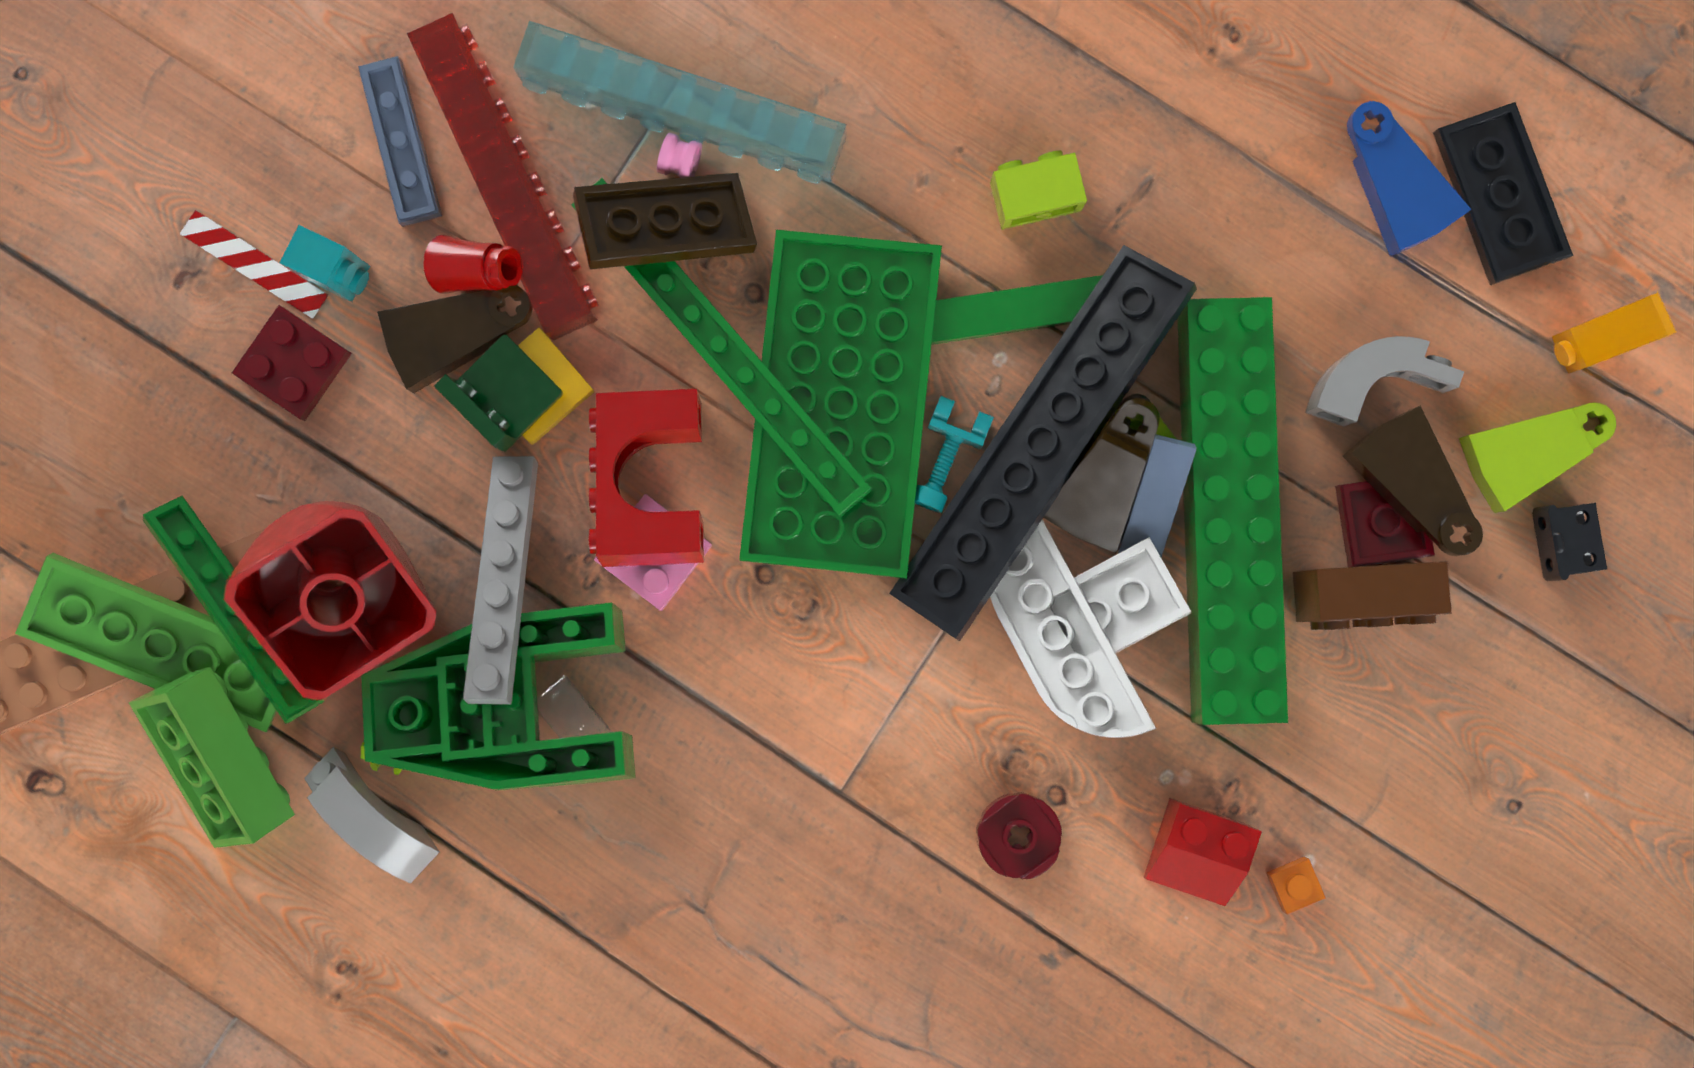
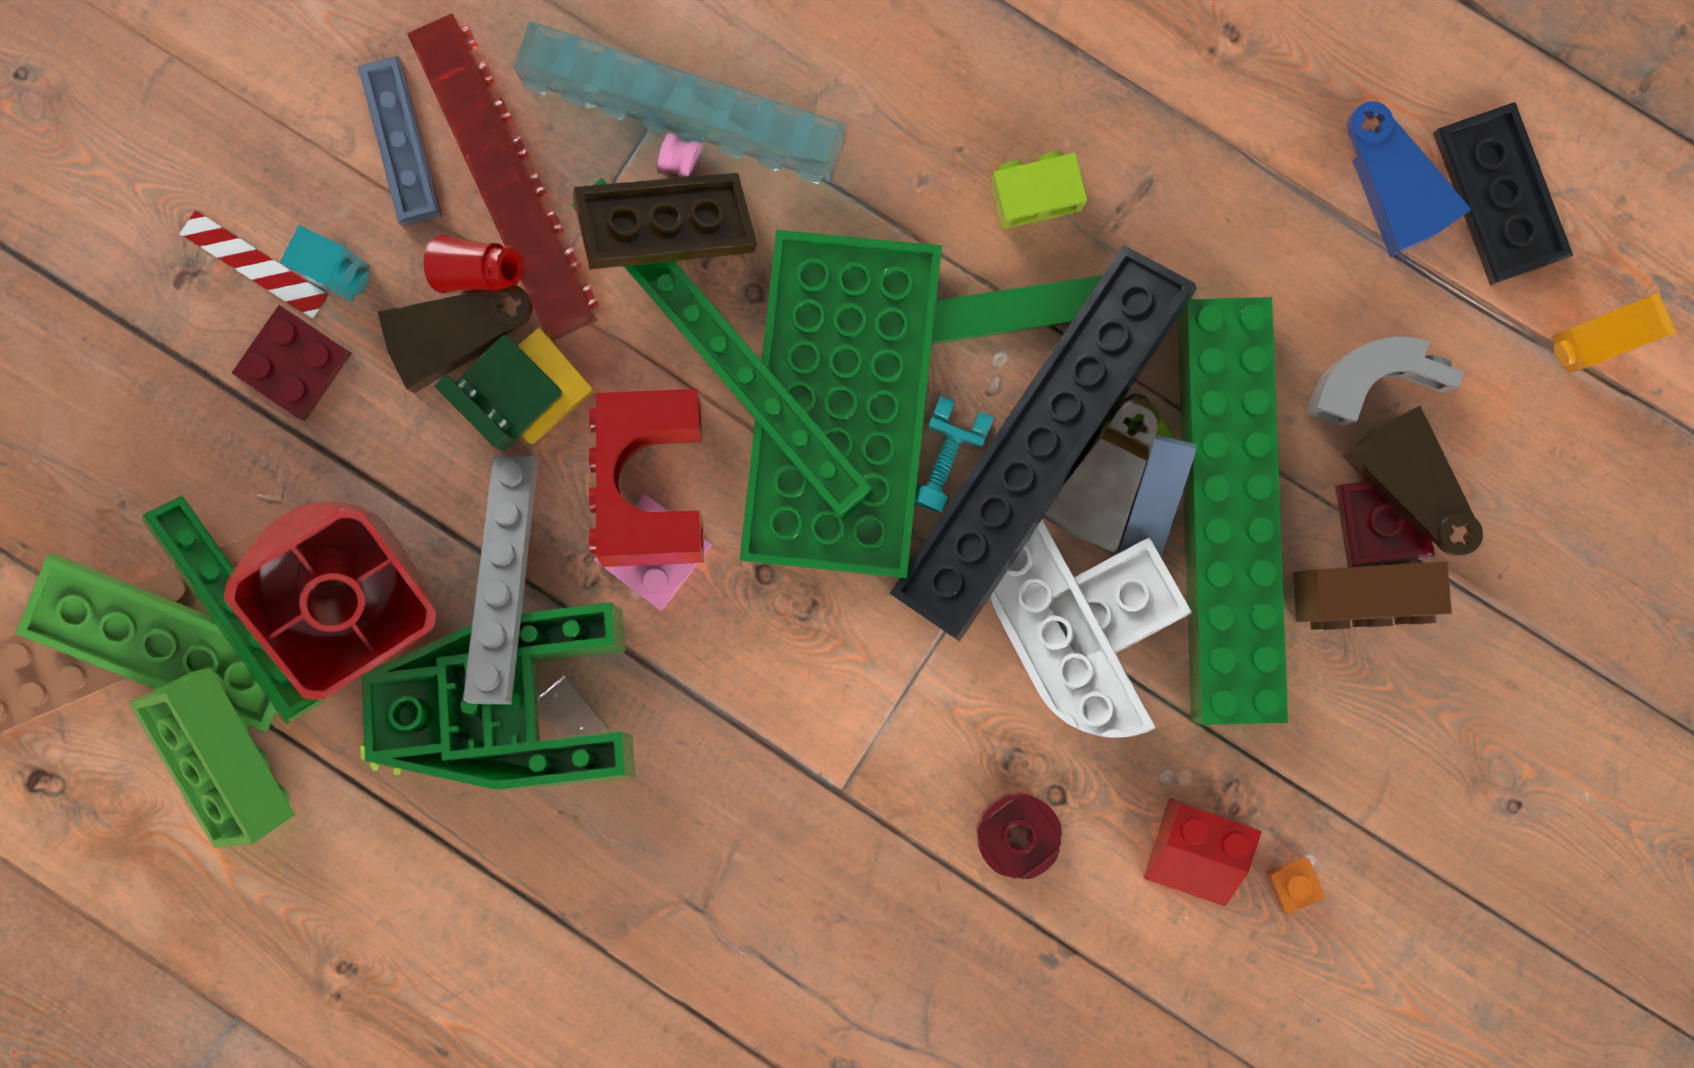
(366, 821): light grey arch -> none
(1528, 454): lime piece -> none
(1568, 540): black piece -> none

